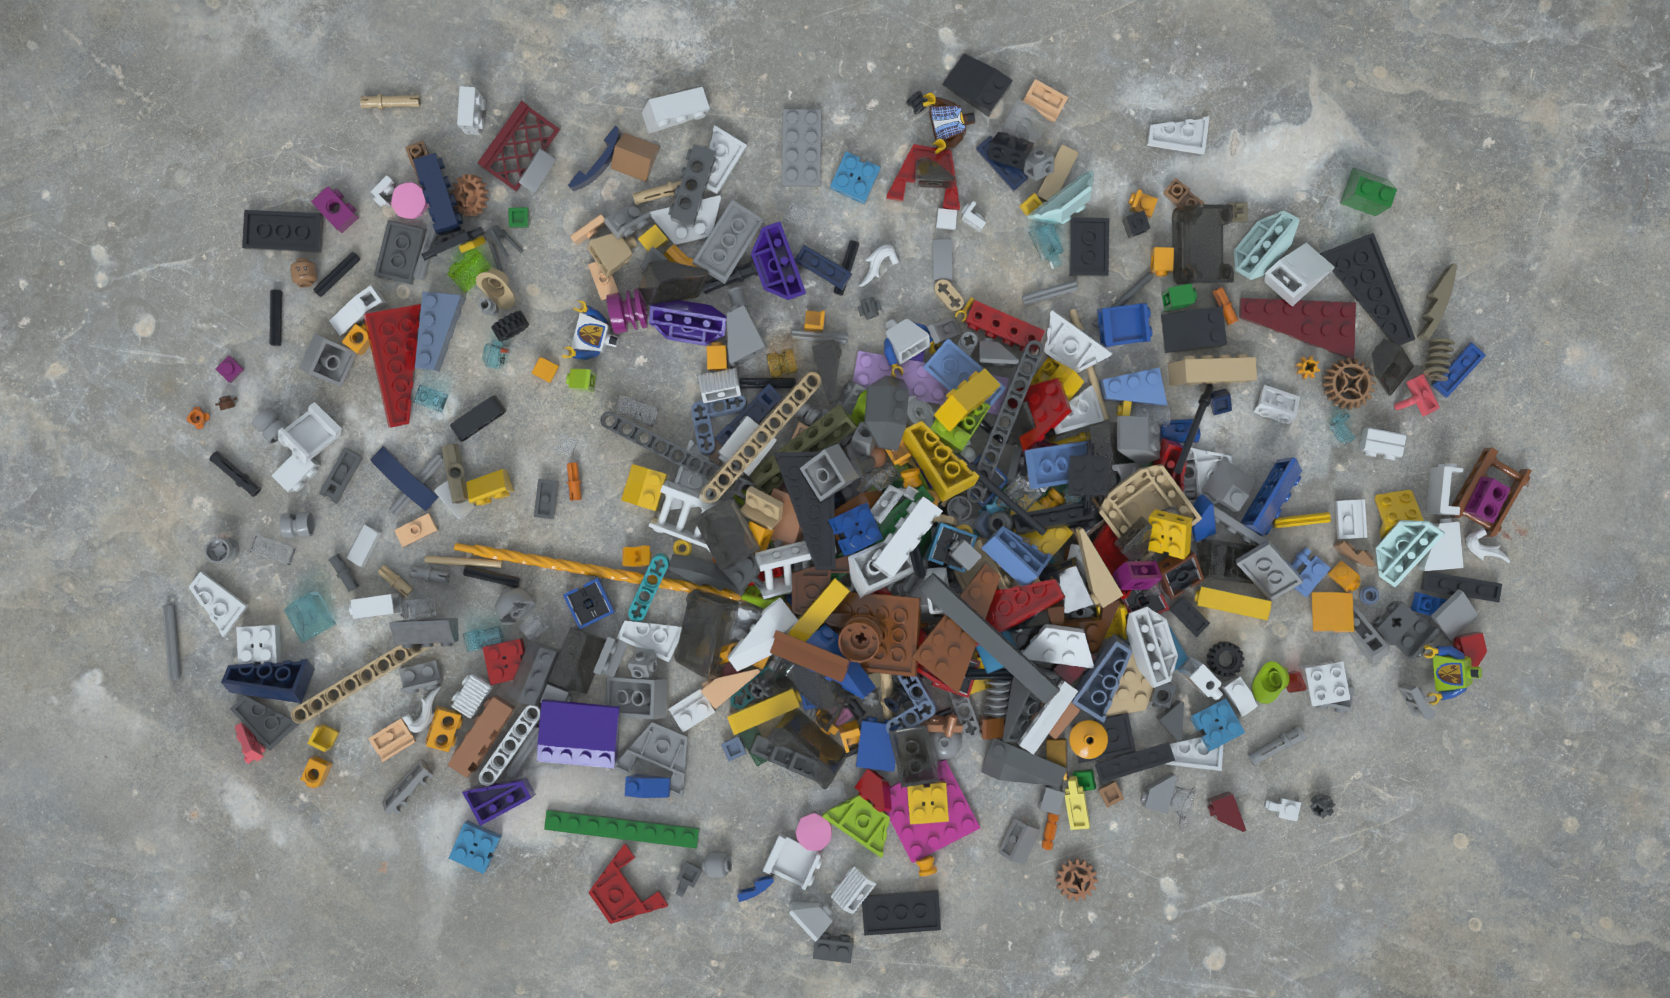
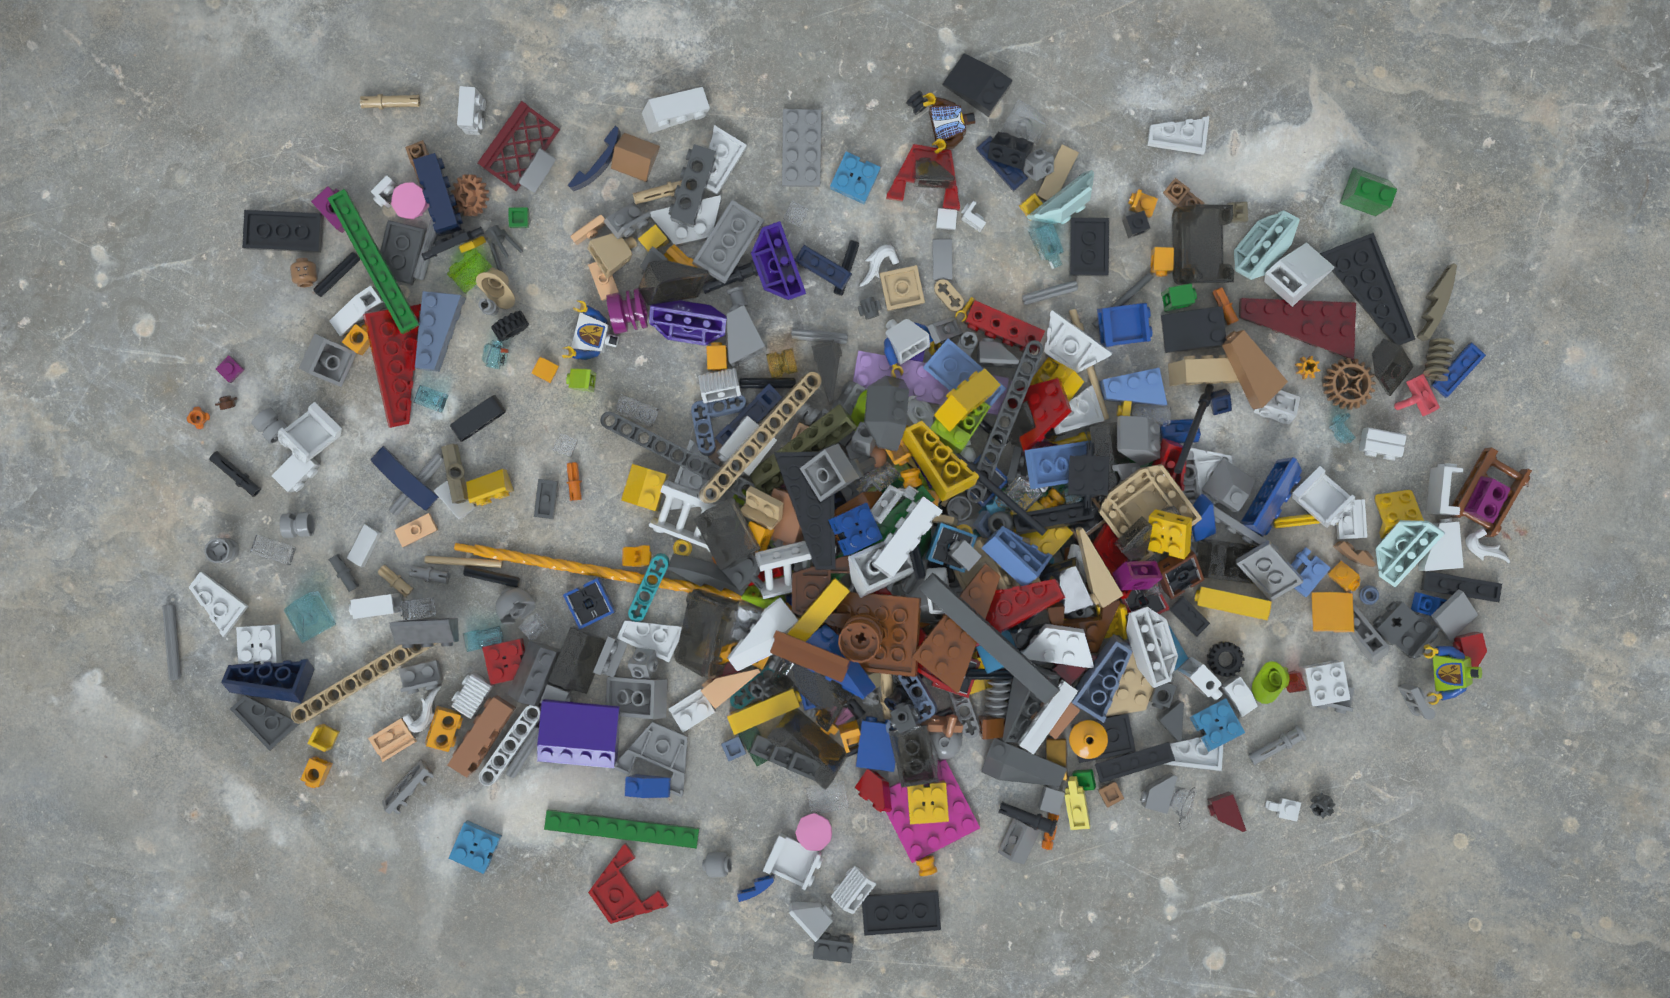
(250, 746): coral plate -> none
(275, 317): black axle -> none
(341, 474): dark grey plate -> none
(373, 261): none -> green plate
(498, 798): dark purple wedge -> none
(688, 876): dark grey plate -> none
(814, 320): light orange panel -> none
(861, 822): lime wing -> none
(902, 288): none -> tan plate
(911, 718): none -> dark grey brick
(1037, 821): none -> black pin
(1045, 100): light nougat plate -> none
(1083, 876): nougat gear -> none
(1253, 369): none -> medium nougat slope
(1323, 498): none -> white panel

